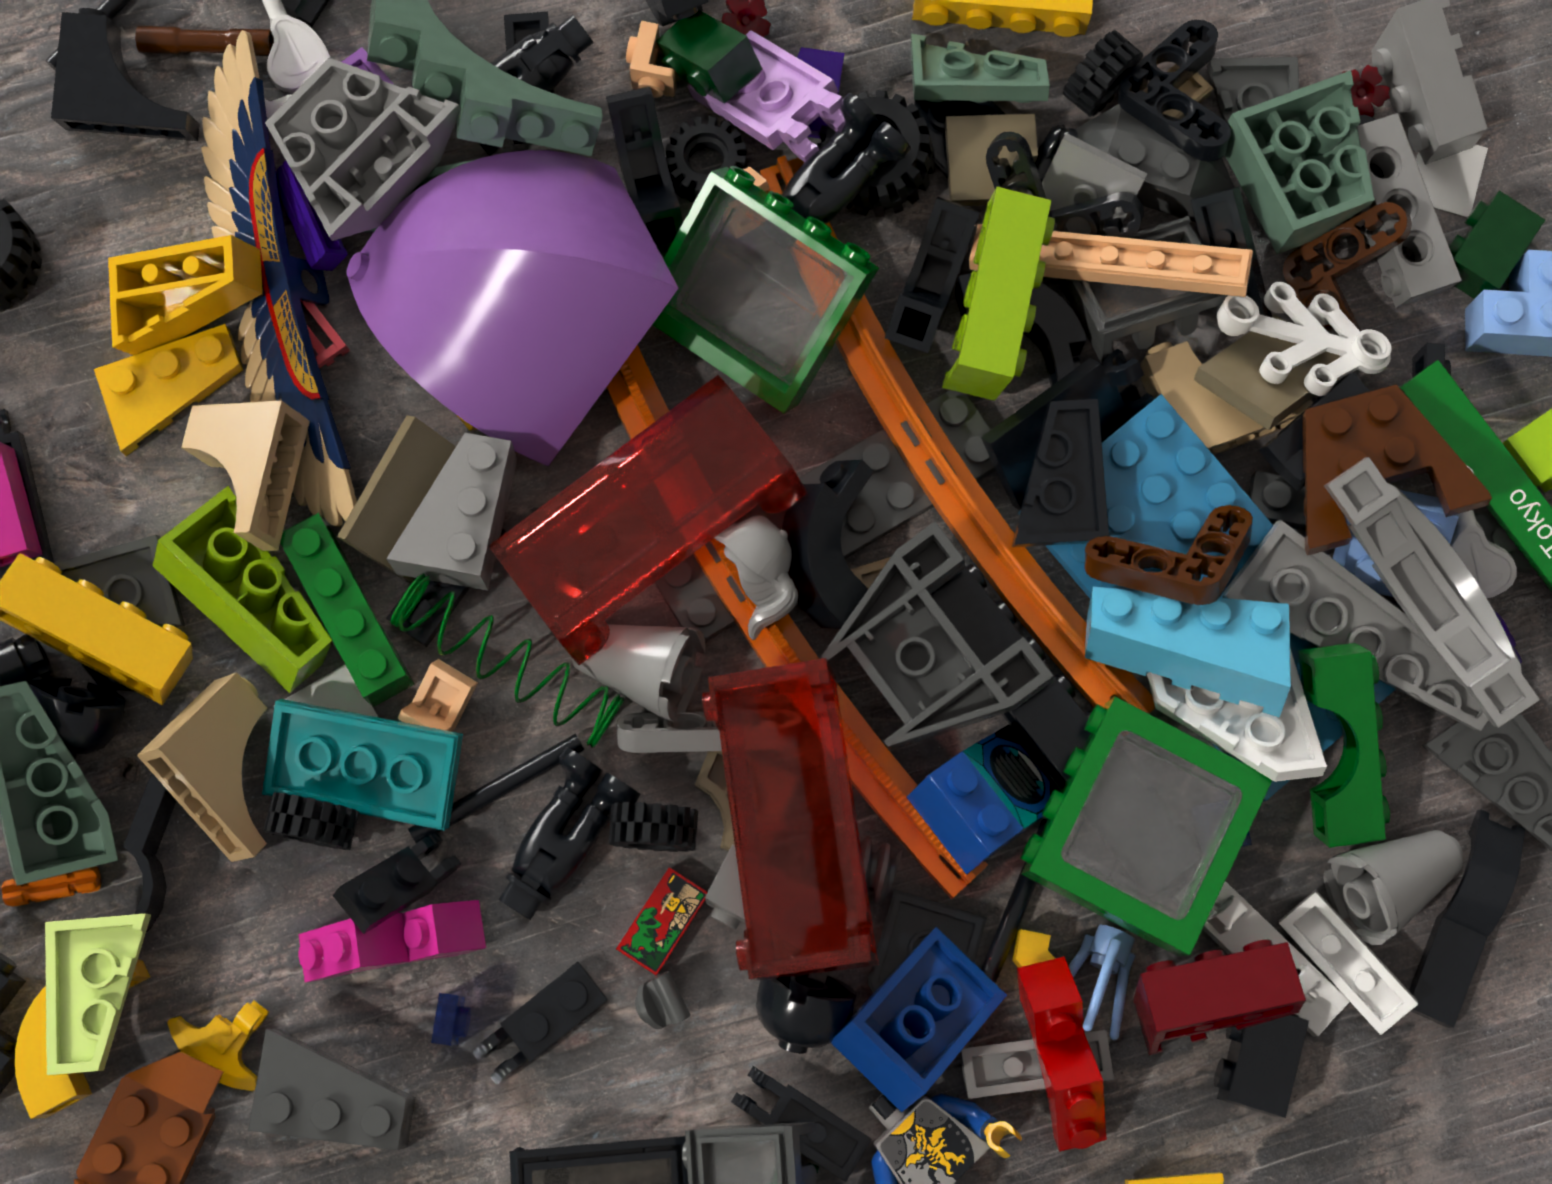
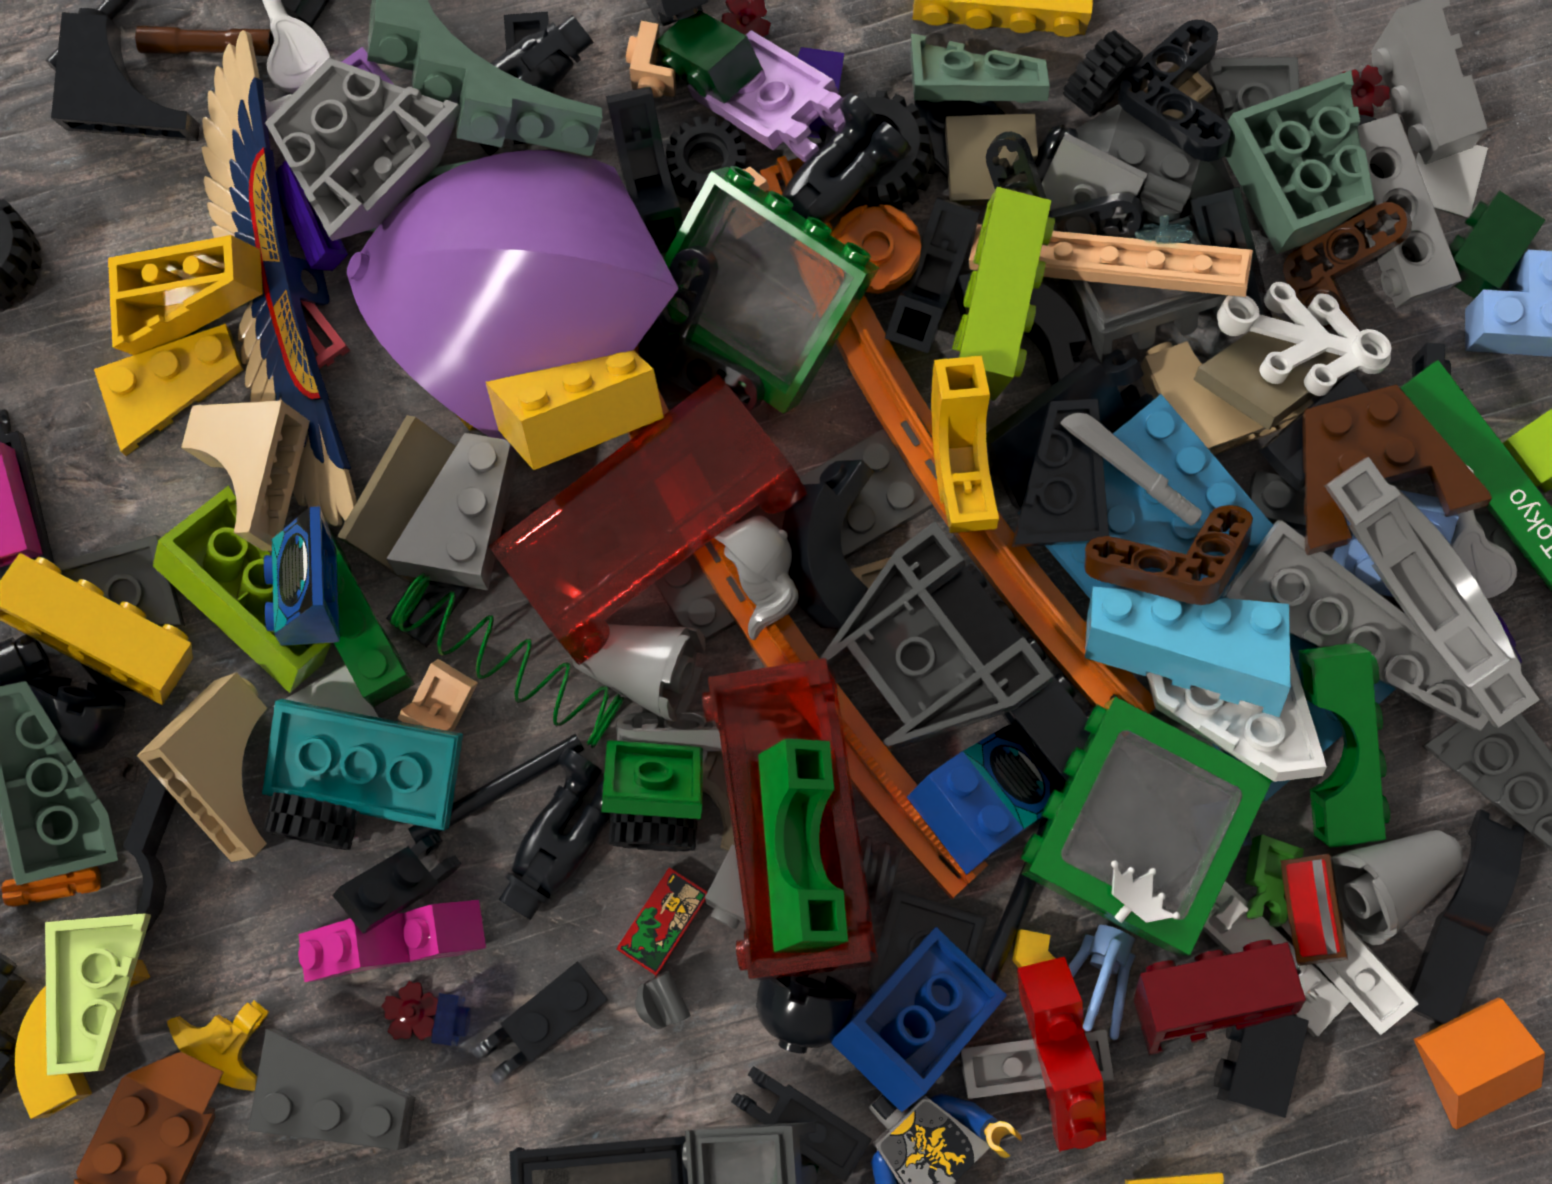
(303, 582): none -> blue slope
(411, 1012): none -> dark red plant
(574, 405): none -> yellow wedge
(653, 779): none -> green tile
(684, 350): none -> black beam
(804, 904): none -> green arch
(888, 238): none -> orange tile
(959, 443): none -> yellow arch
(1119, 455): none -> light grey piece
(1137, 896): none -> white piece
(1163, 197): none -> dark grey plate
(1164, 233): none -> clear light blue plant
(1266, 874): none -> bright green plate
(1314, 910): none -> slope
(1481, 1061): none -> orange slope

